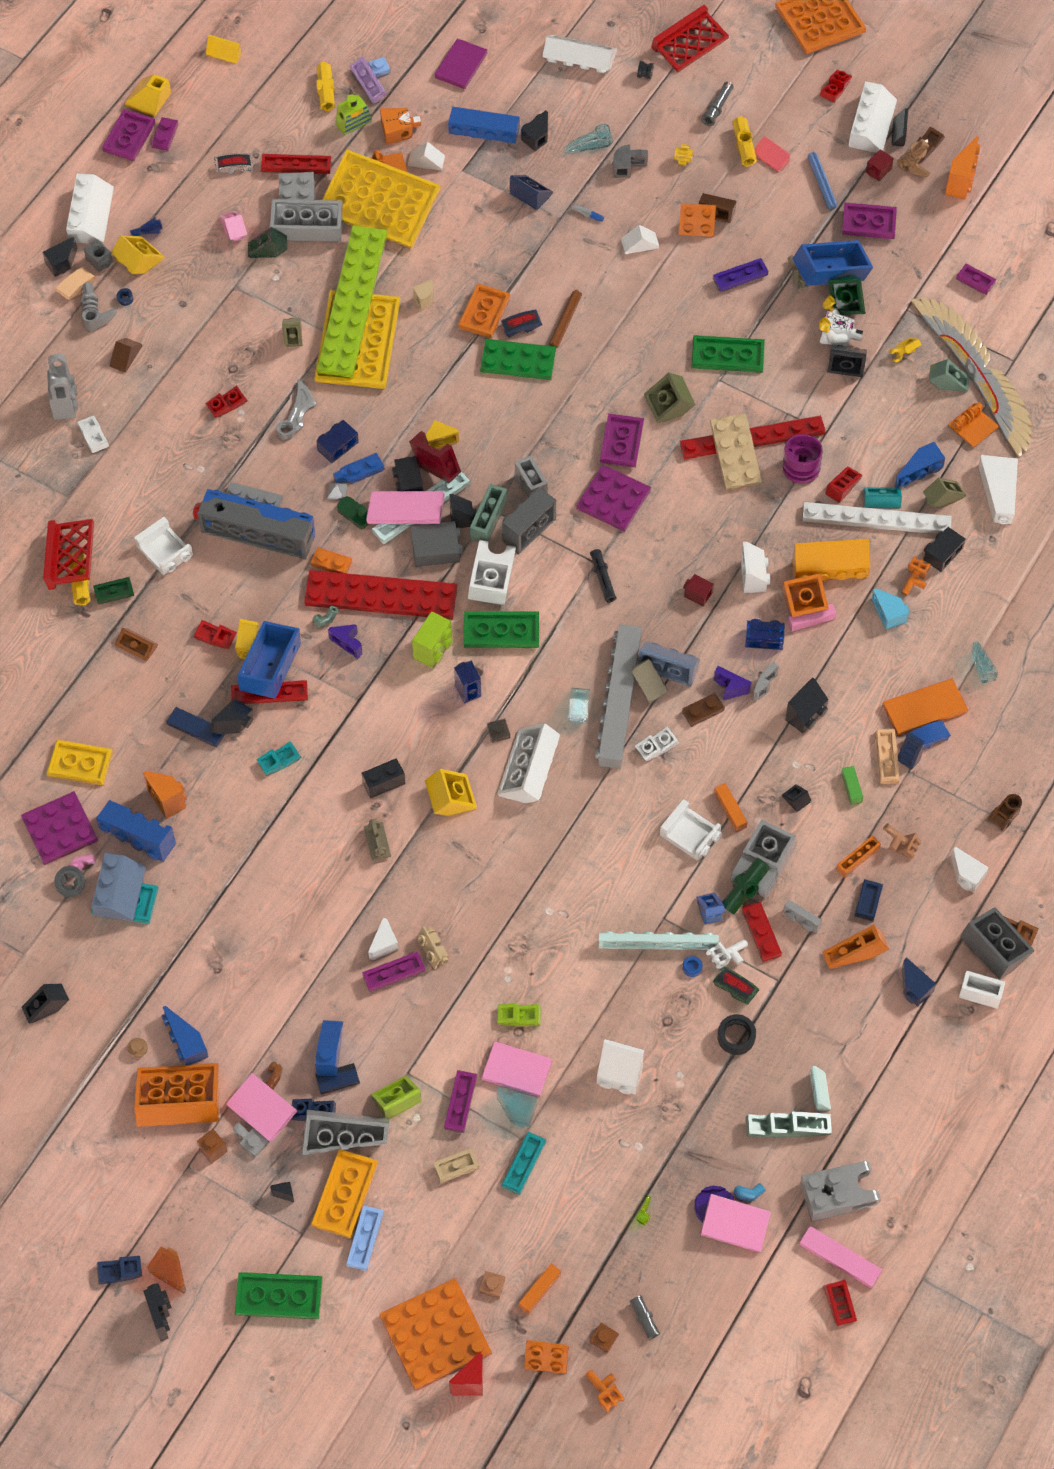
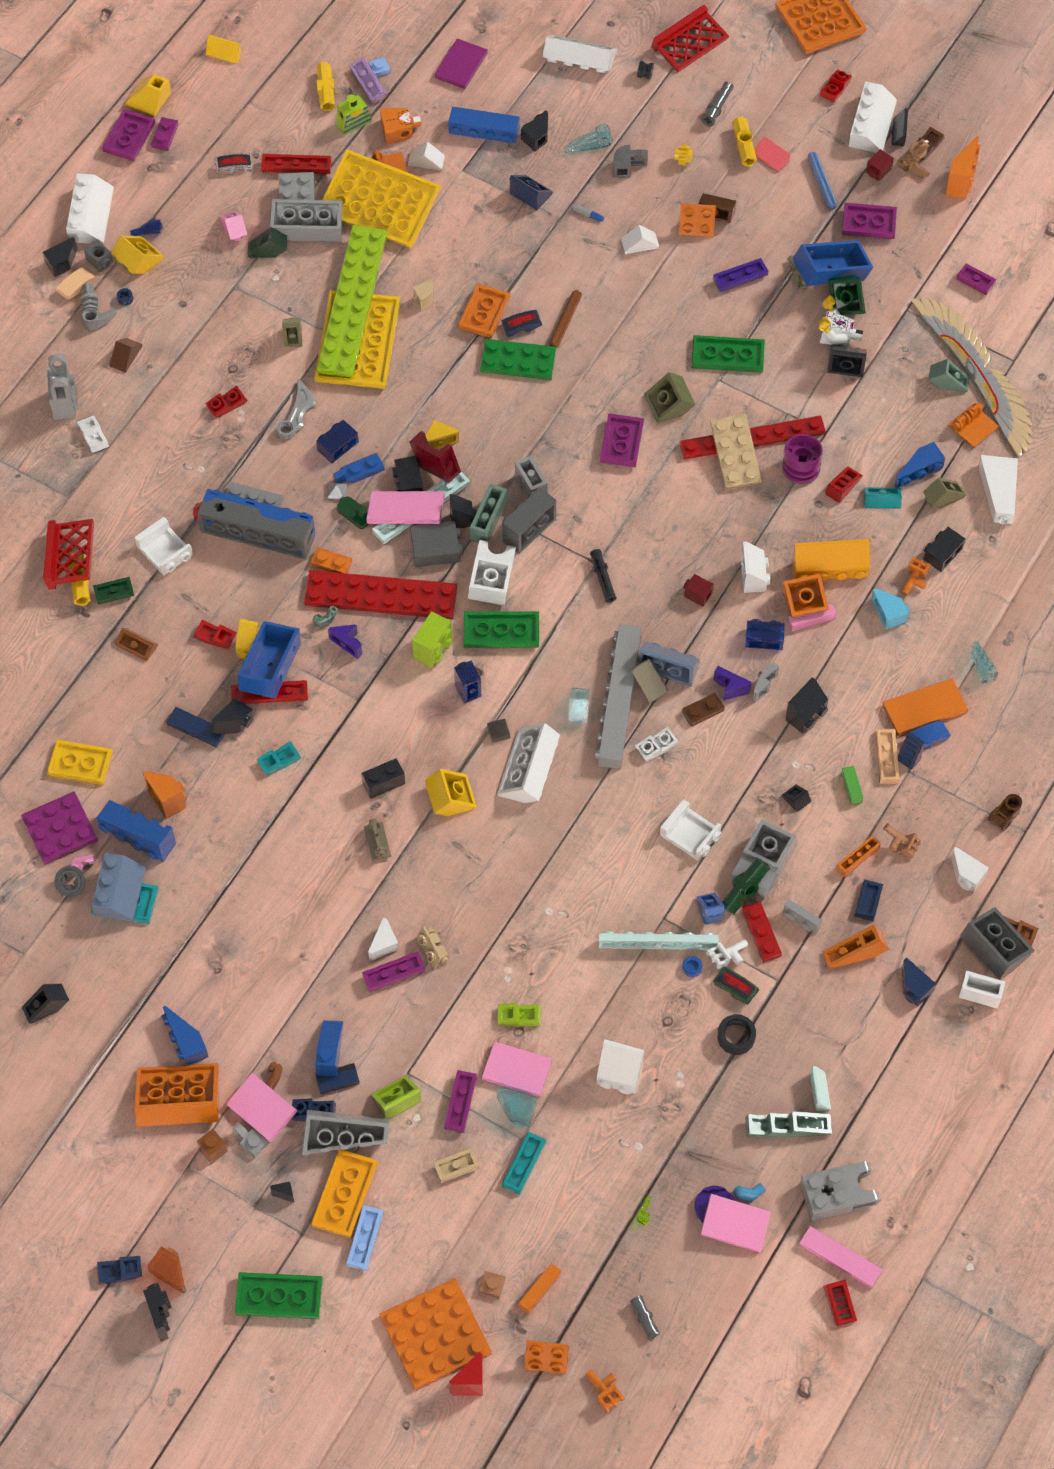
(137, 1047): medium nougat plate -> none
(604, 1337): dark orange plate -> none
(613, 498): magenta plate -> none
(730, 807): orange piece -> none
(875, 518): white plate -> none
(907, 346): yellow plate -> none

